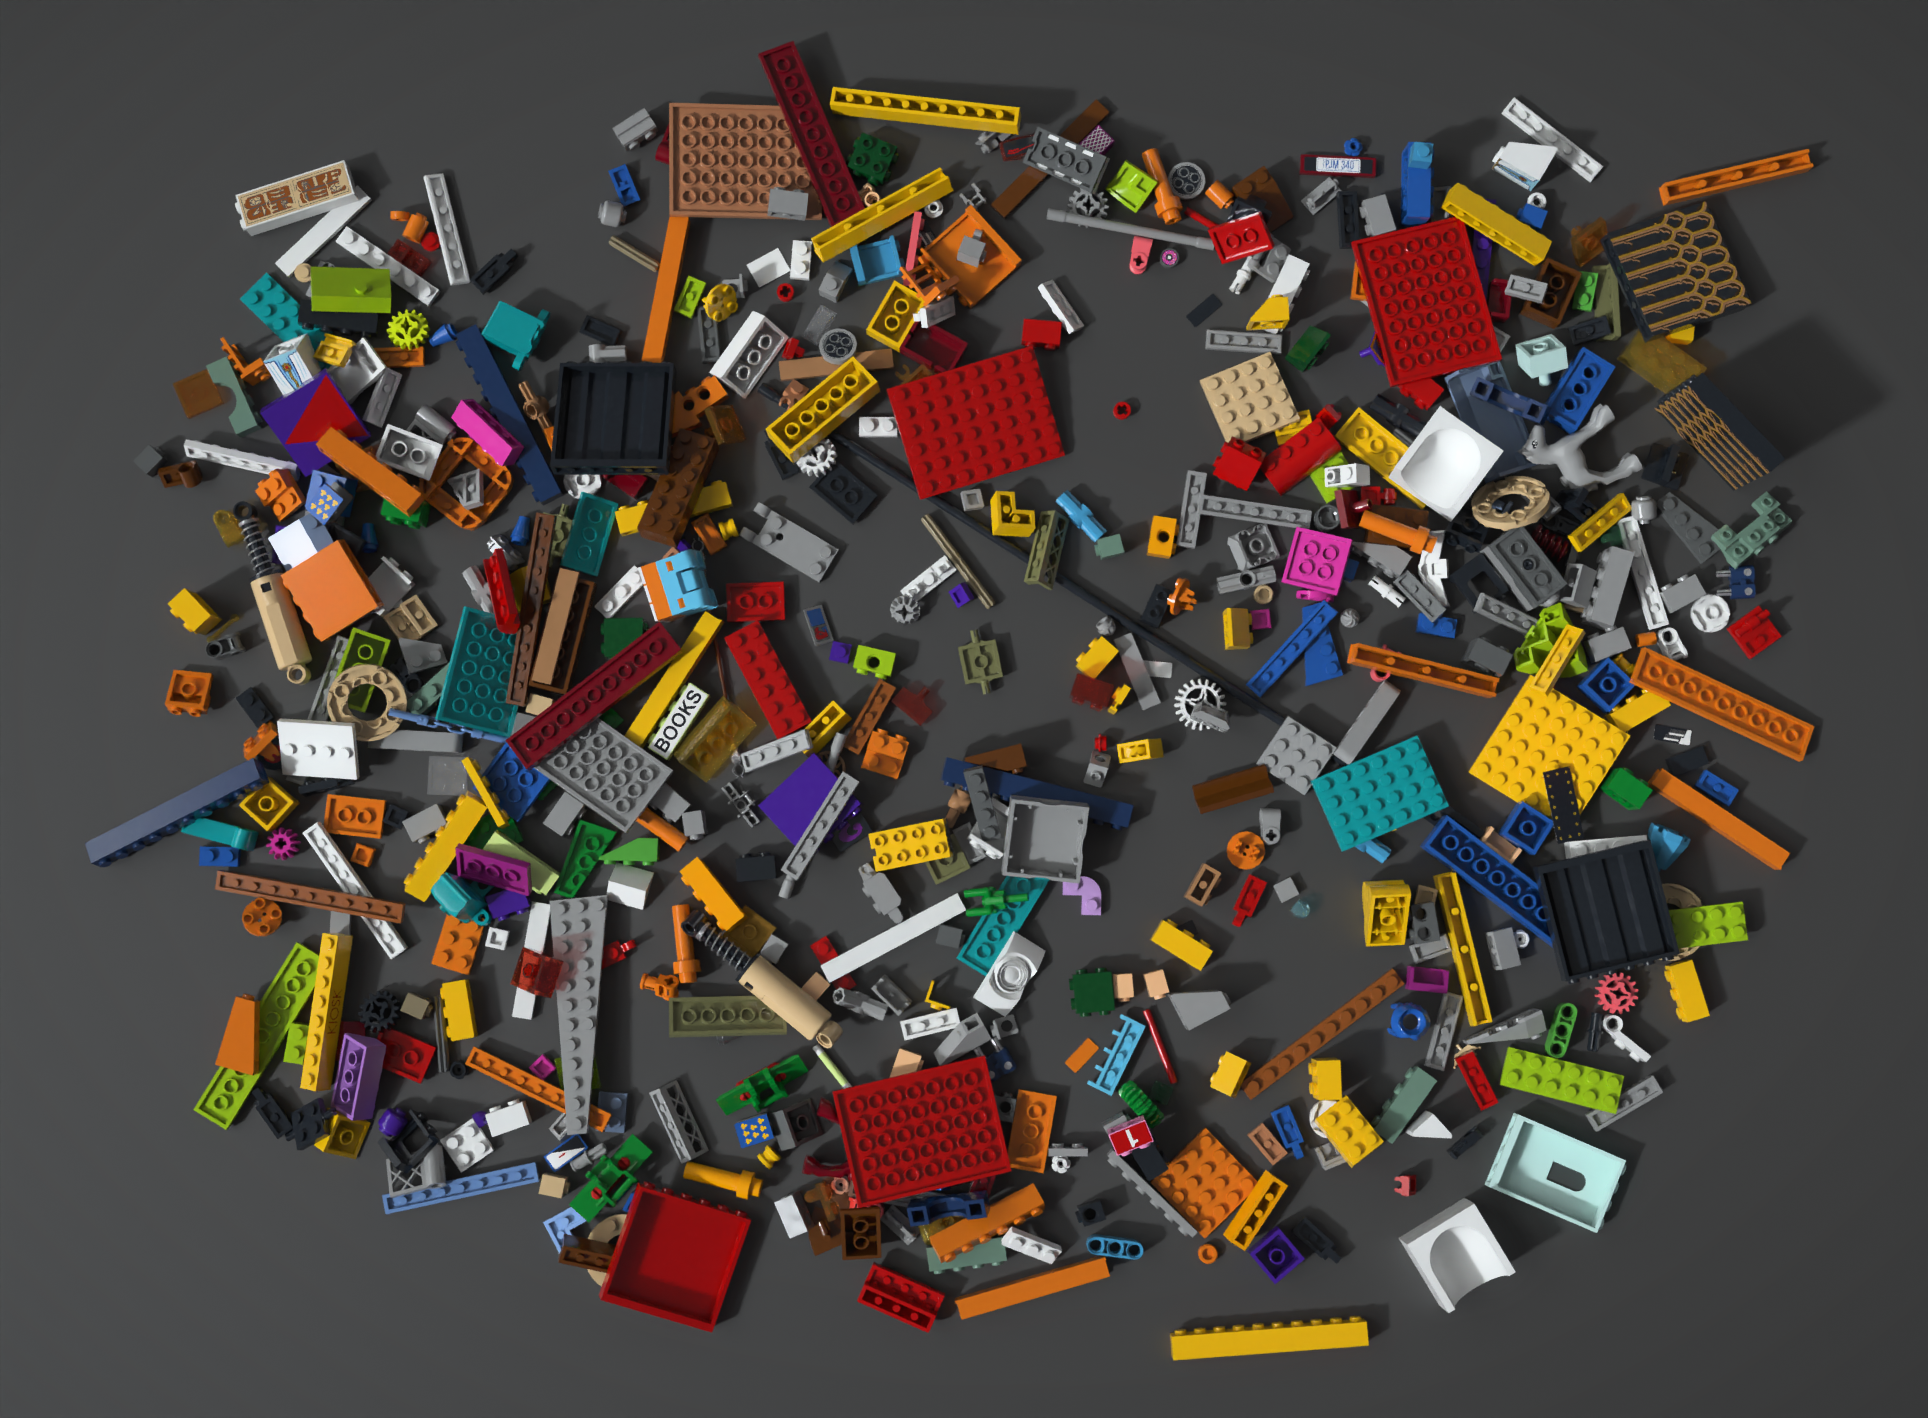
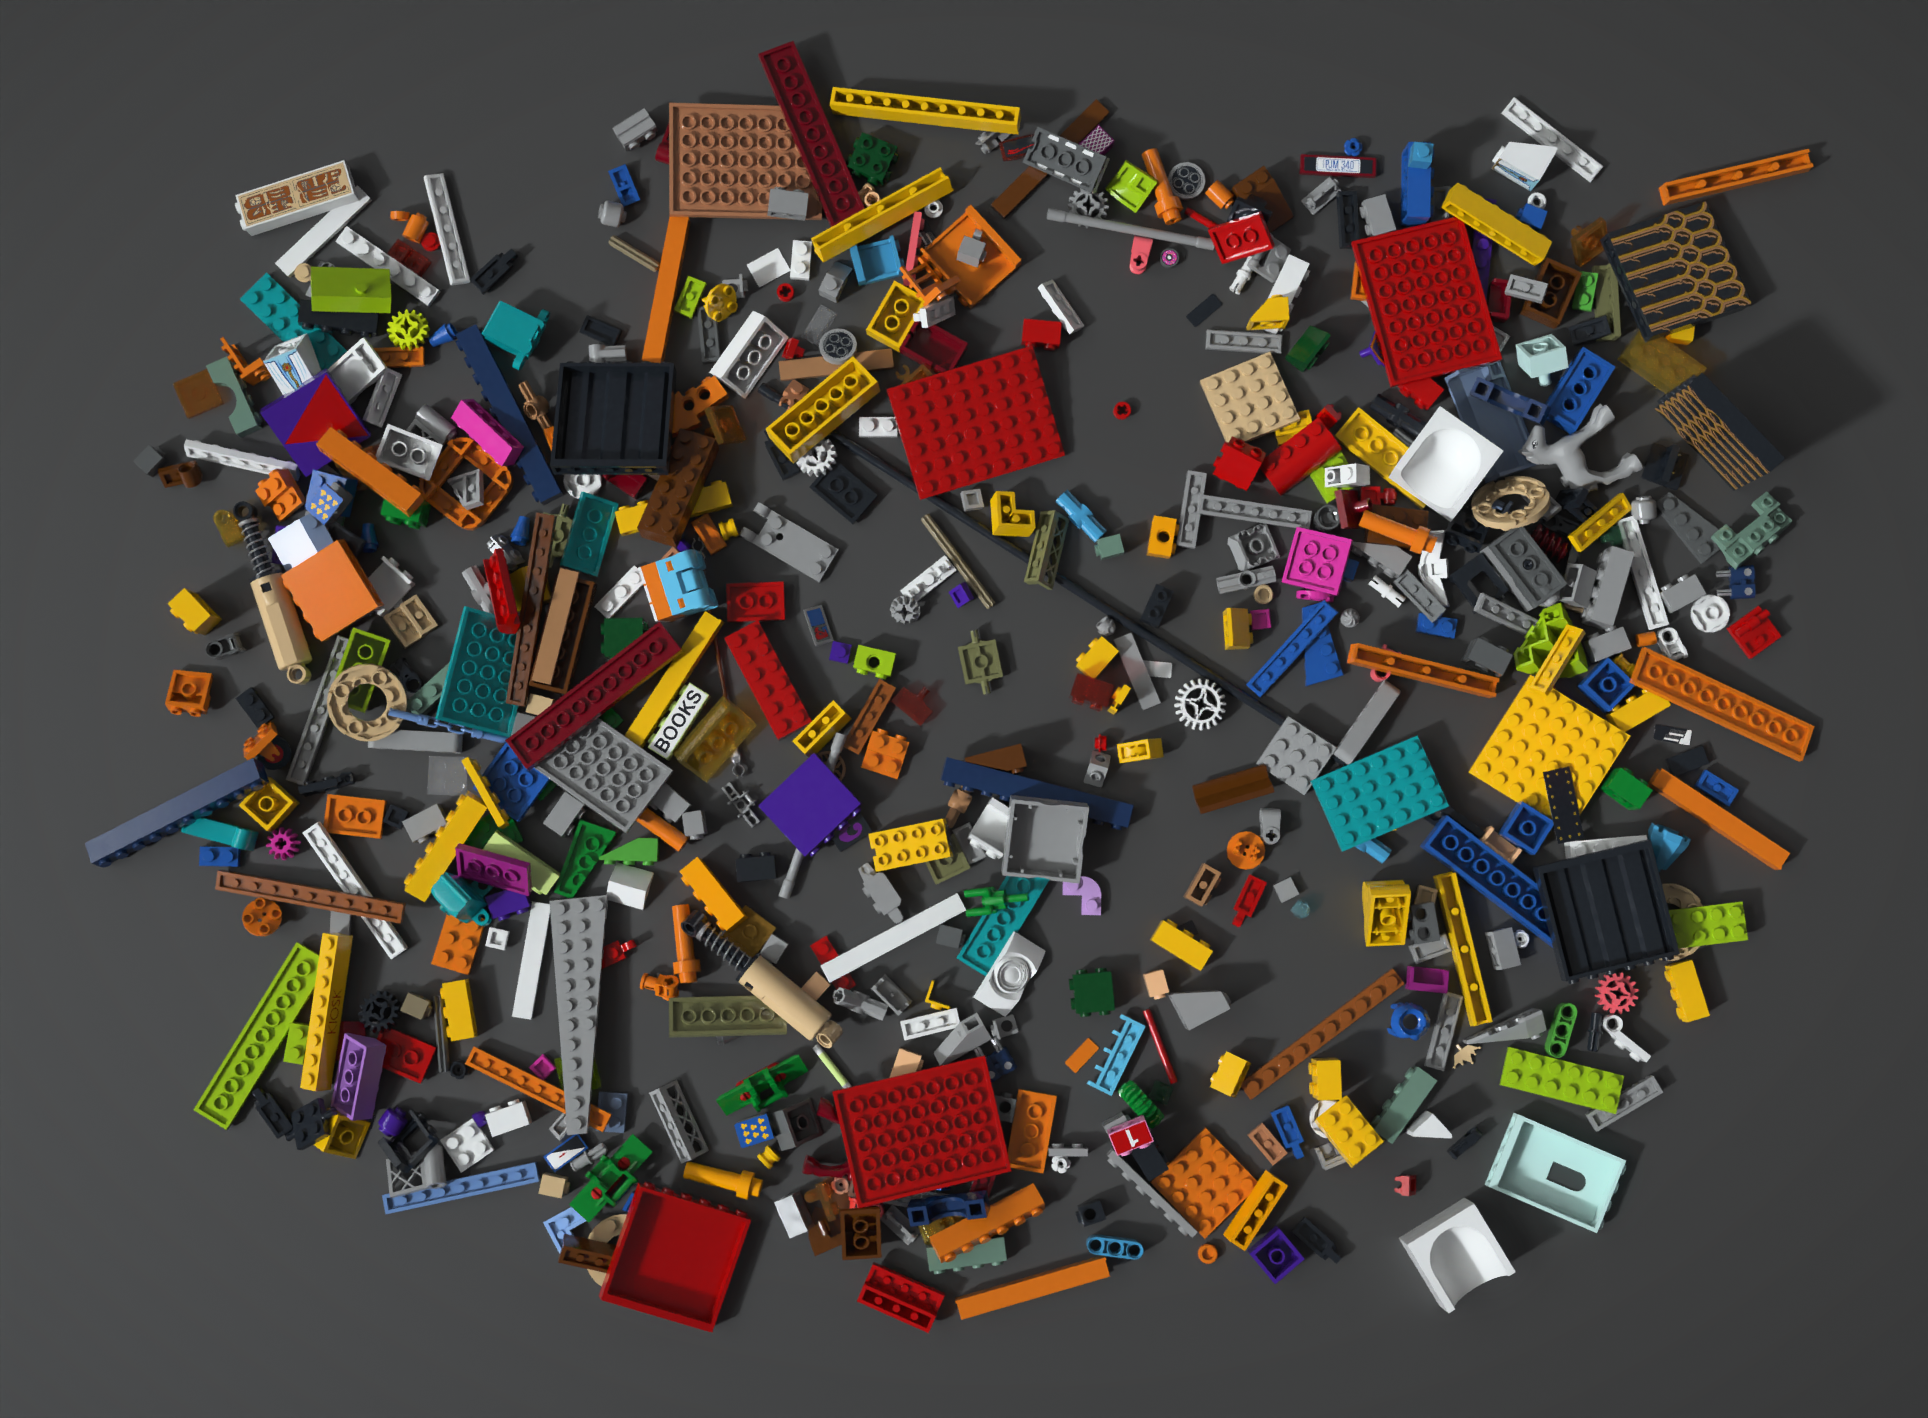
(234, 618): clear yellow hinge -> none
(241, 1038): orange slope -> none
(318, 748): white plate -> none
(334, 350): yellow plate -> none
(363, 855): orange tile -> none
(421, 655): light grey wing -> none
(536, 972): clear red brick -> none
(776, 750): light grey tile -> none
(820, 825): light grey plate -> none
(969, 201): light grey piece -> none
(982, 803): dark grey plate -> none
(1031, 1245): white plate -> none
(1122, 986): light nougat brick -> none
(1181, 597): orange plate -> none
(1211, 717): light grey slope -> none
(1269, 1339): yellow brick -> none
(1476, 1080): red plate -> none

